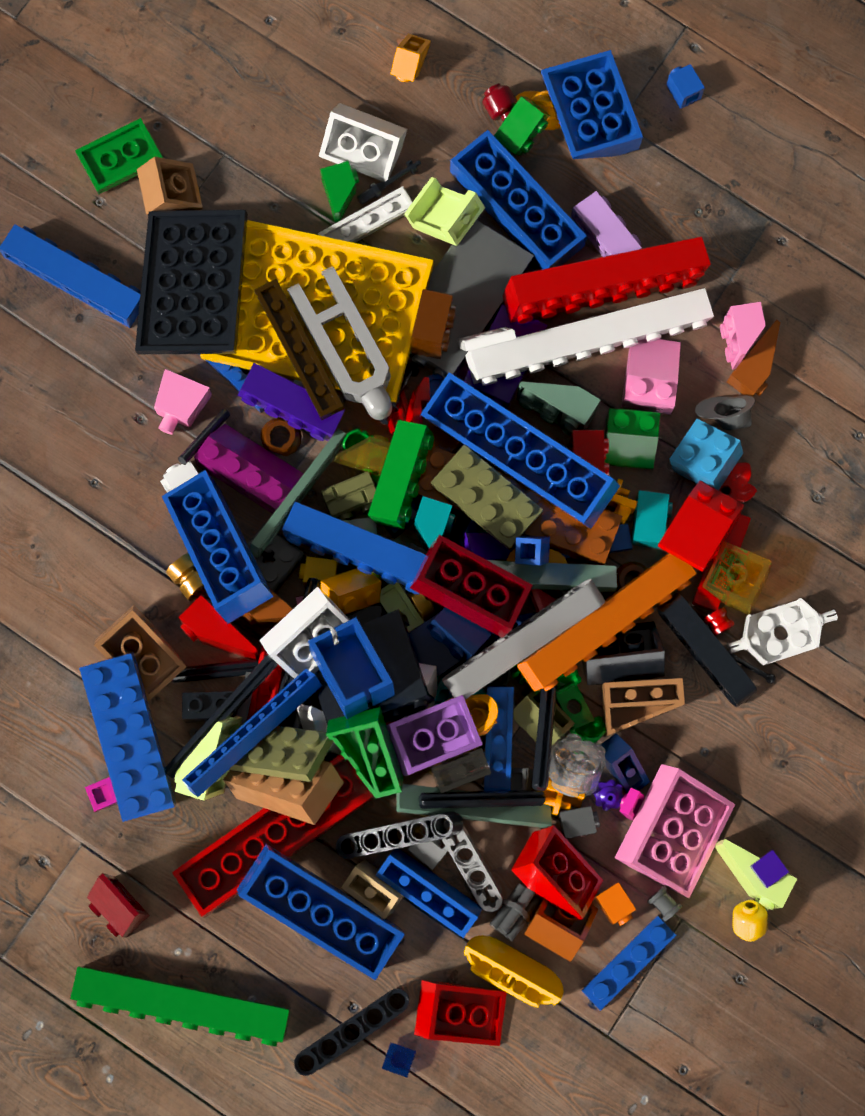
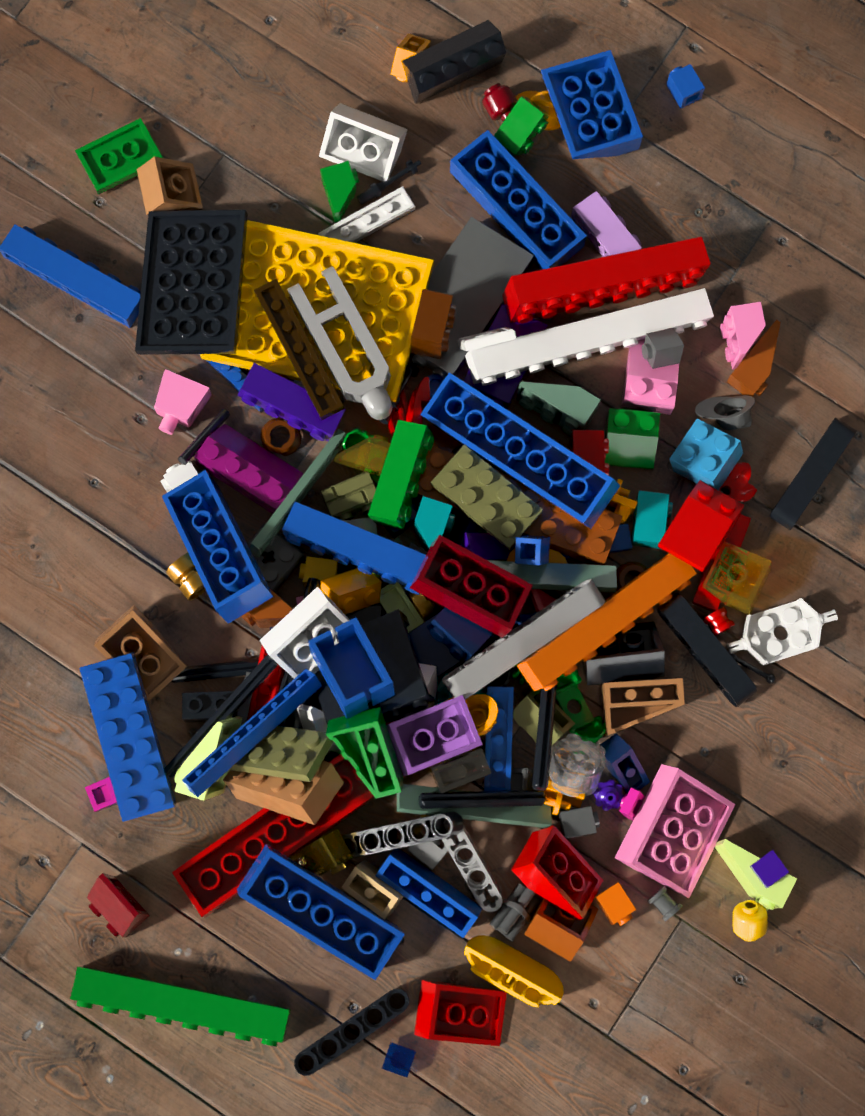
(206, 625): red slope -> none
(324, 855): none -> clear yellow slope
(444, 212): yellowish green panel -> none
(454, 60): none -> black slope
(628, 963): blue plate -> none
(662, 348): none -> dark grey brick
(812, 473): none -> black beam

